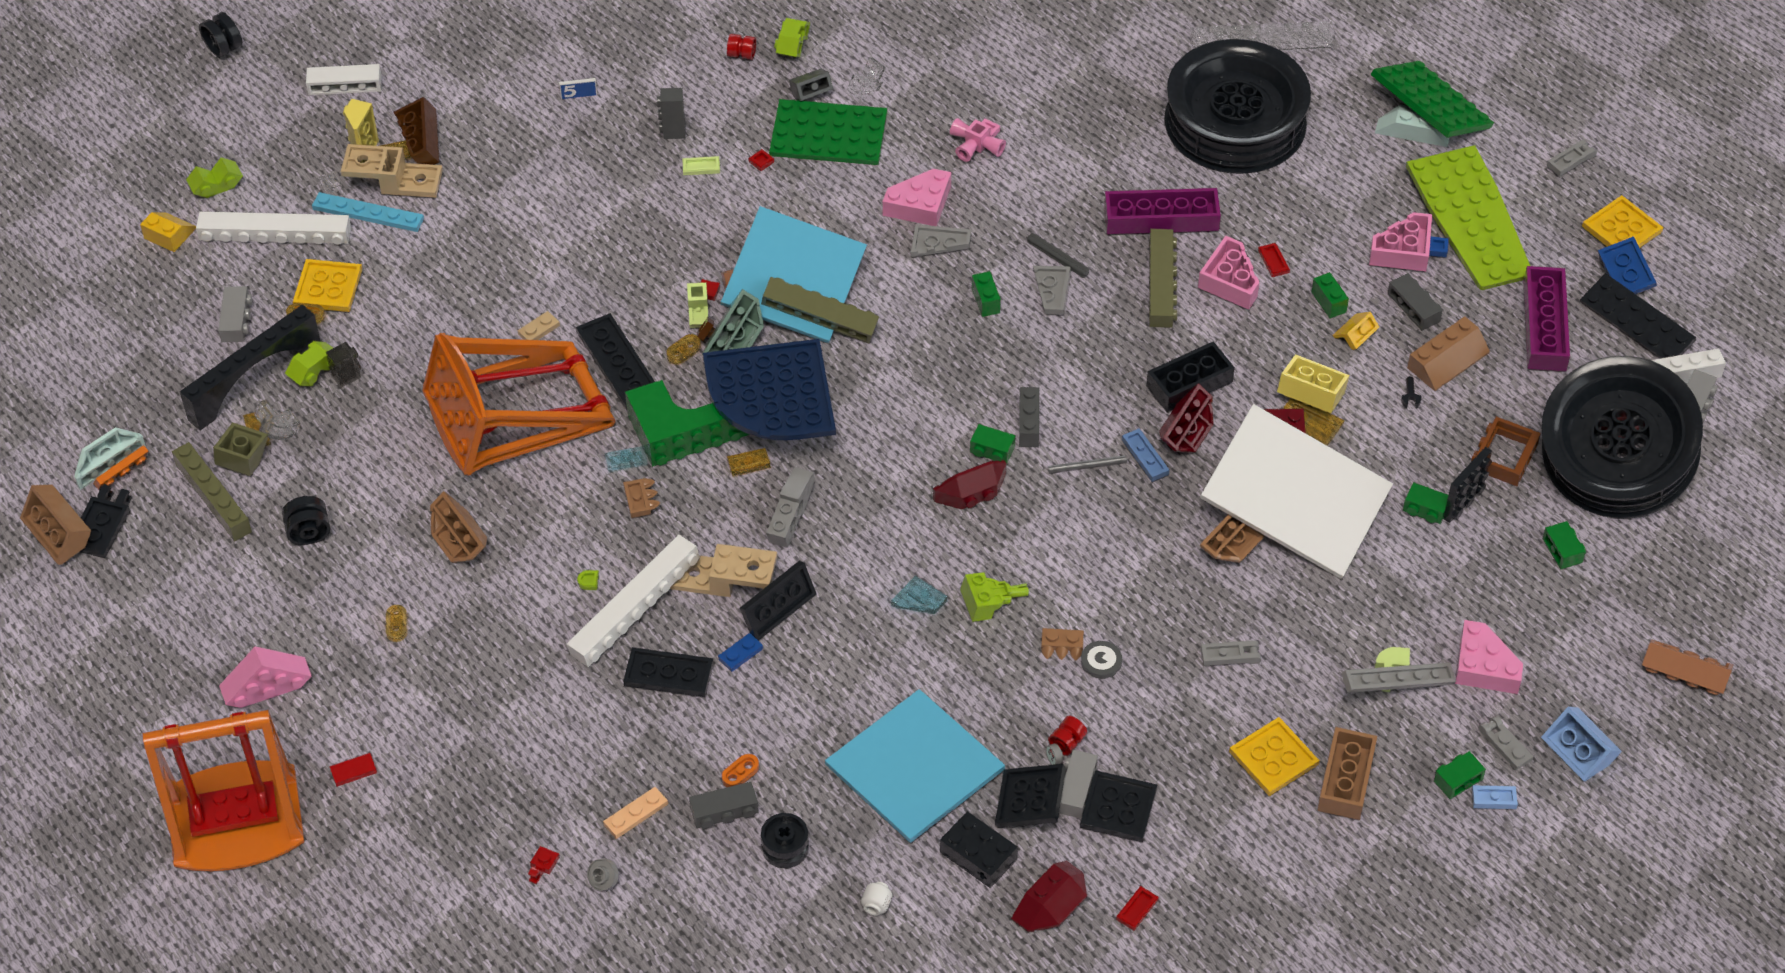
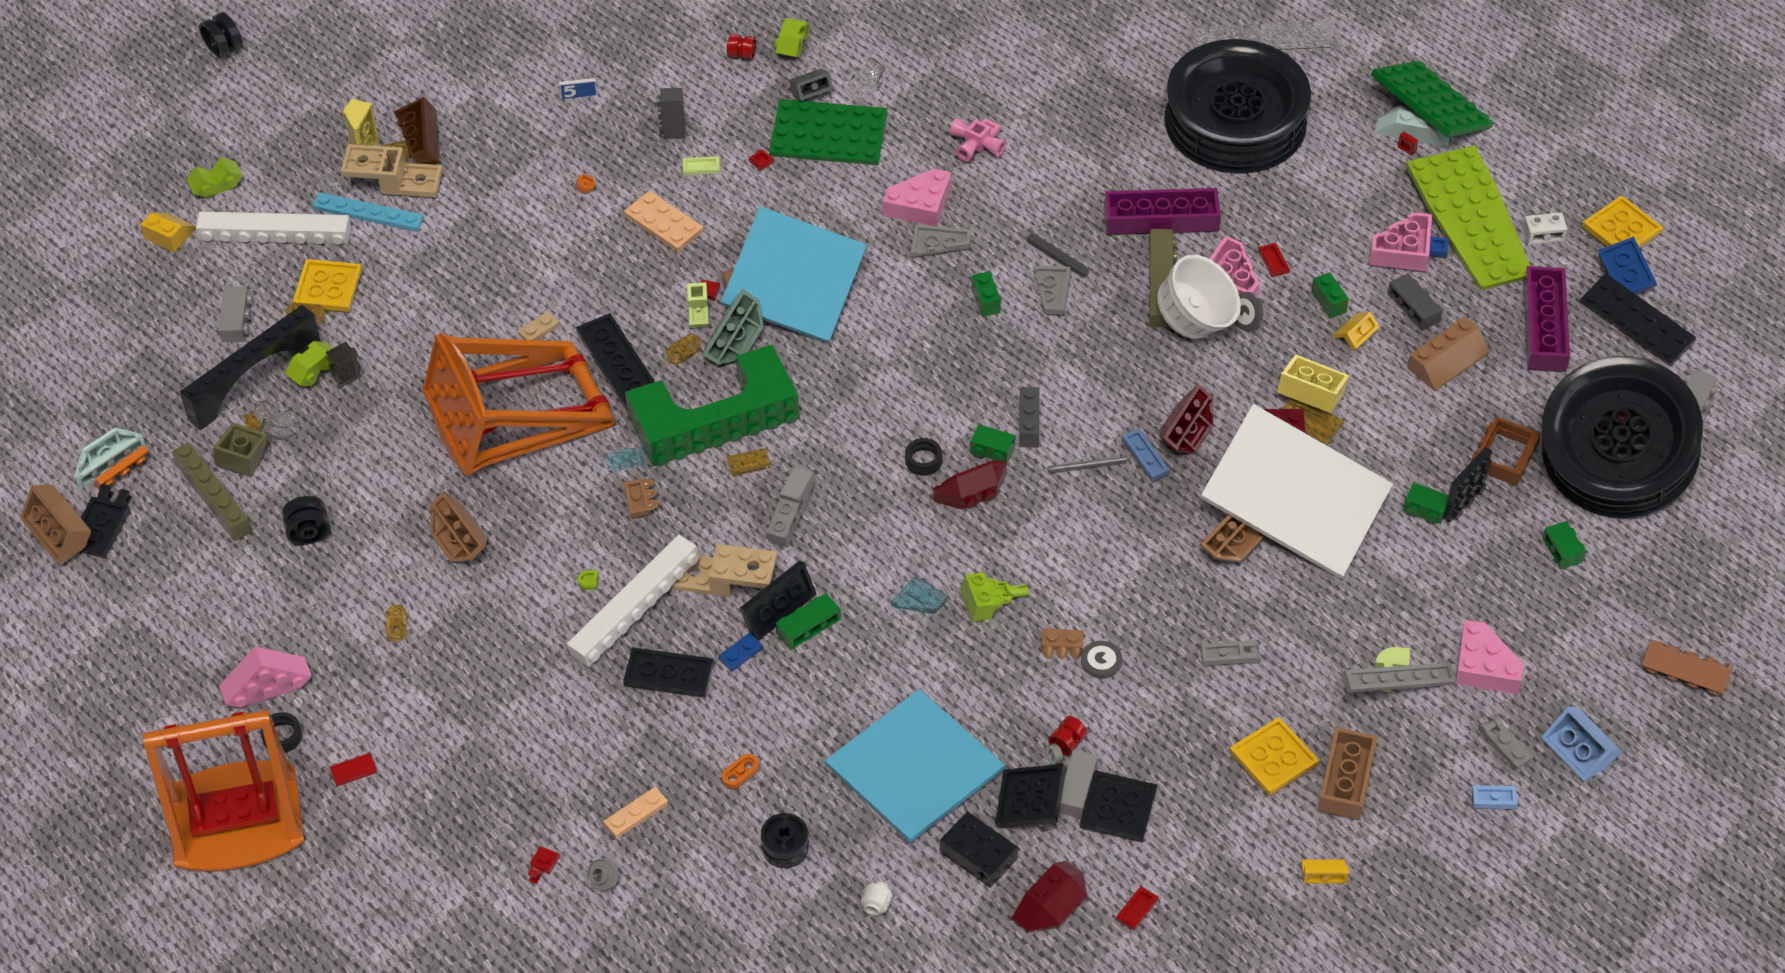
(288, 719): none -> black tyre
(343, 79): white brick -> none
(585, 183): none -> orange tile
(663, 221): none -> light nougat plate
(706, 329): reddish brown plate -> none
(724, 805): dark grey brick -> none
(772, 390): dark blue plate -> none
(808, 621): none -> green brick
(820, 309): olive brick -> none
(923, 469): none -> black tyre
(1177, 377): black brick -> none
(1198, 297): none -> white piece
(1250, 313): none -> dark grey tile
(1324, 871): none -> yellow panel
(1407, 143): none -> red tile
(1411, 394): black bar -> none
(1459, 774): green brick -> none
(1545, 228): none -> white brick
(1571, 158): light grey plate -> none
(1705, 361): white brick -> none

